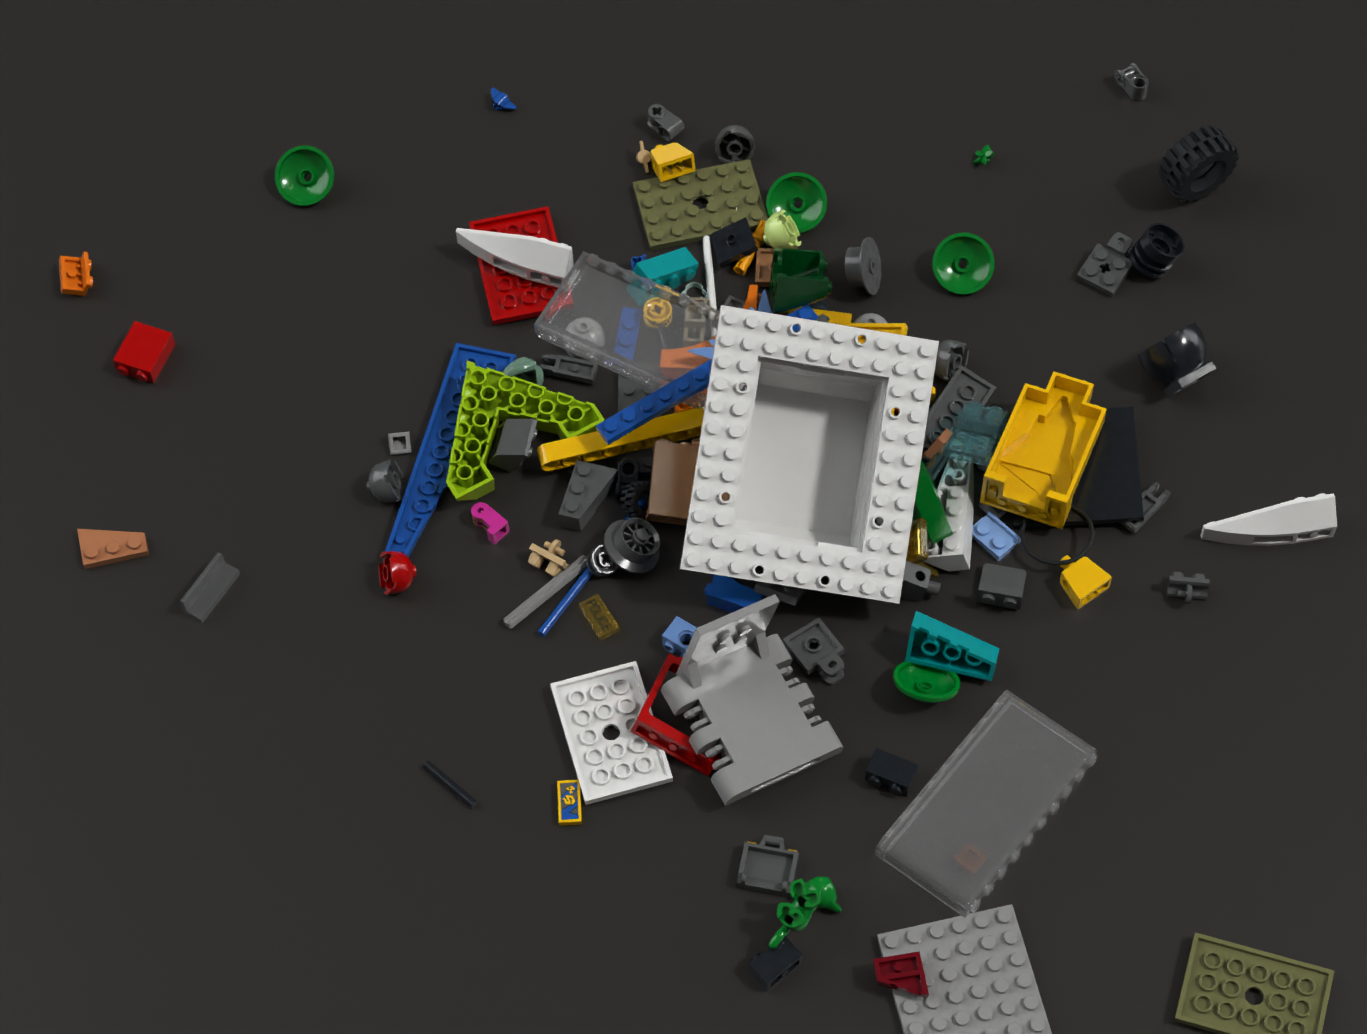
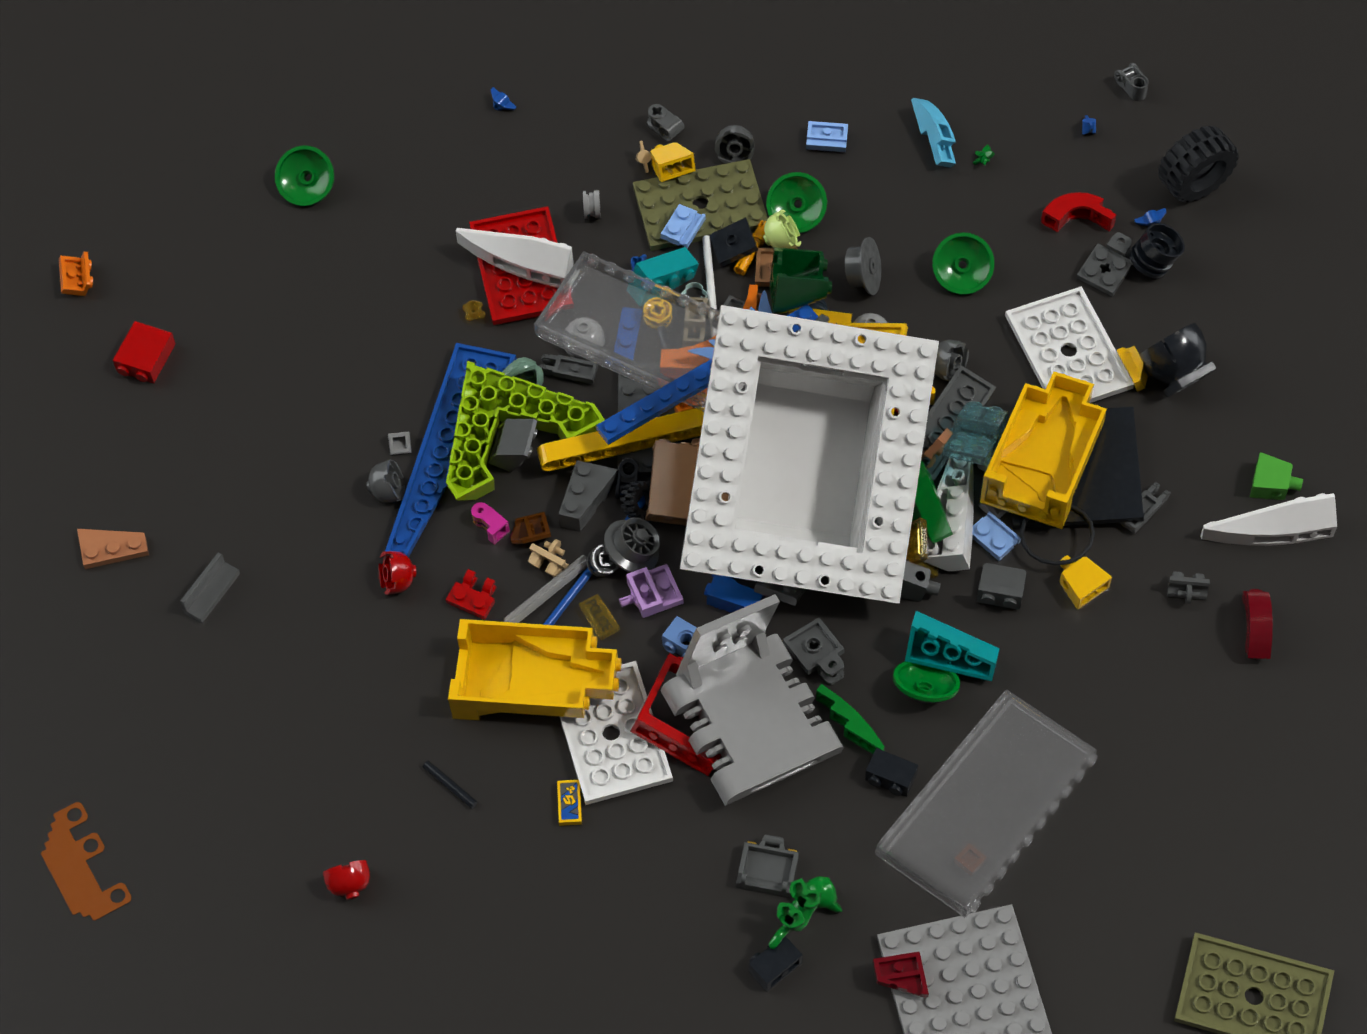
(71, 872): none -> dark orange piece
(347, 879): none -> red cylinder
(470, 600): none -> red plate
(471, 306): none -> clear yellow plate
(529, 670): none -> yellow panel
(530, 529): none -> reddish brown slope
(591, 204): none -> light grey wheel
(652, 590): none -> lavender plate
(683, 226): none -> light blue plate
(827, 136): none -> light blue plate
(855, 727): none -> green slope
(934, 124): none -> medium azure slope
(1071, 321): none -> white plate
(1076, 206): none -> red arch
(1088, 125): none -> blue piece
(1134, 366): none -> yellow slope
(1151, 217): none -> blue piece
(1259, 623): none -> dark red arch
(1273, 478): none -> bright green torso

